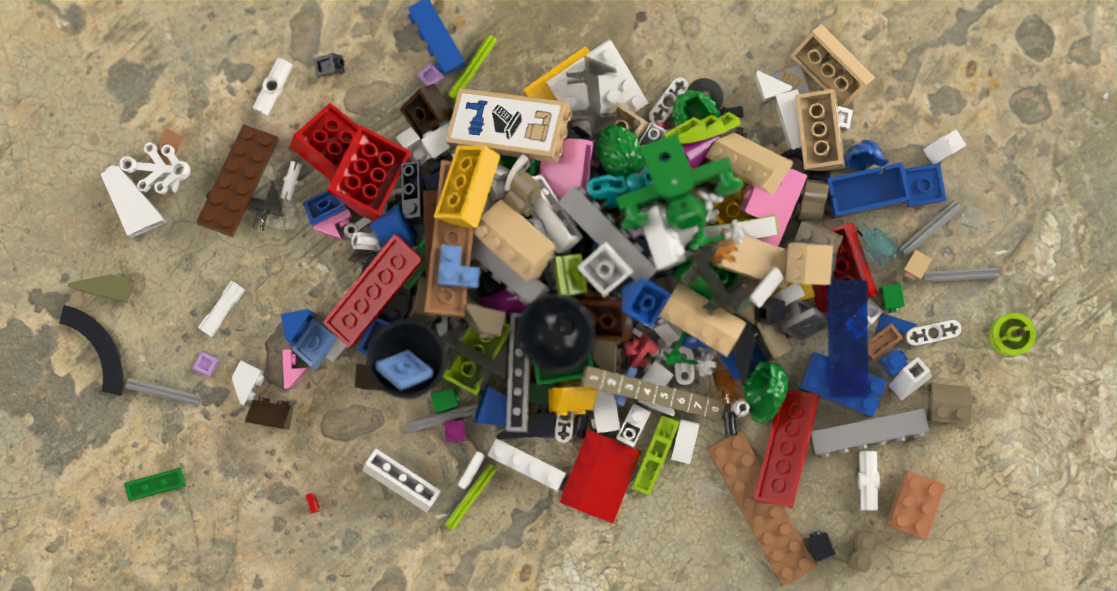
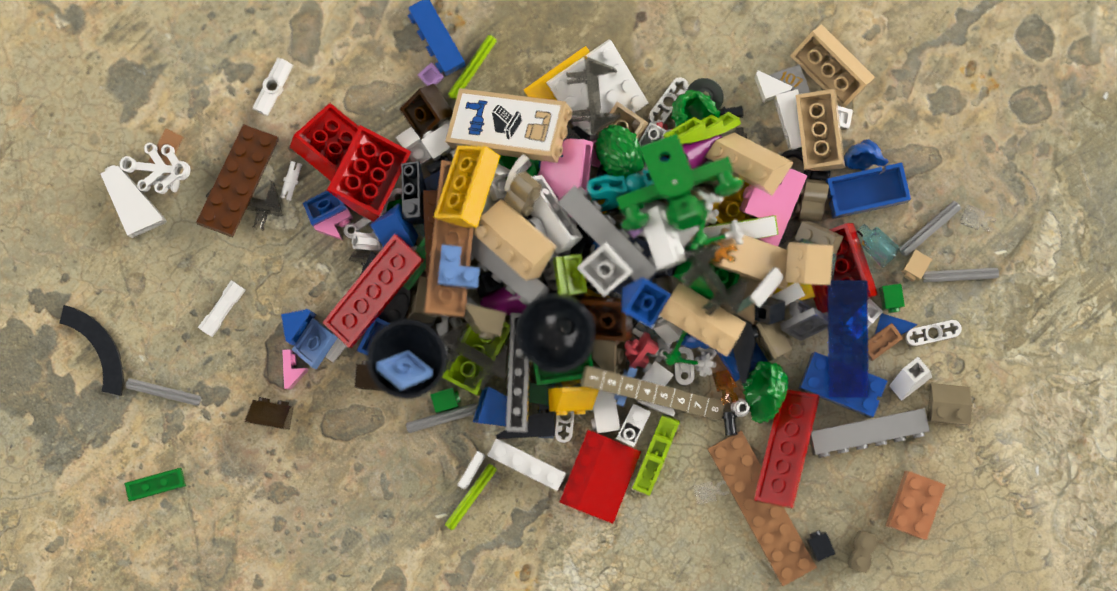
(107, 286): olive slope -> none
(206, 364): lavender tile -> none
(246, 380): white slope -> none
(312, 503): red tile -> none
(329, 65): black bracket -> none
(401, 480): white brick -> none
(455, 431): magenta brick -> none
(580, 425): black pin -> none
(685, 441): white slope -> none
(868, 480): white piece -> none
(893, 362): blue brick -> none
(925, 185): blue plate -> none
(944, 147): white slope -> none
(1012, 334): lime wheel -> none

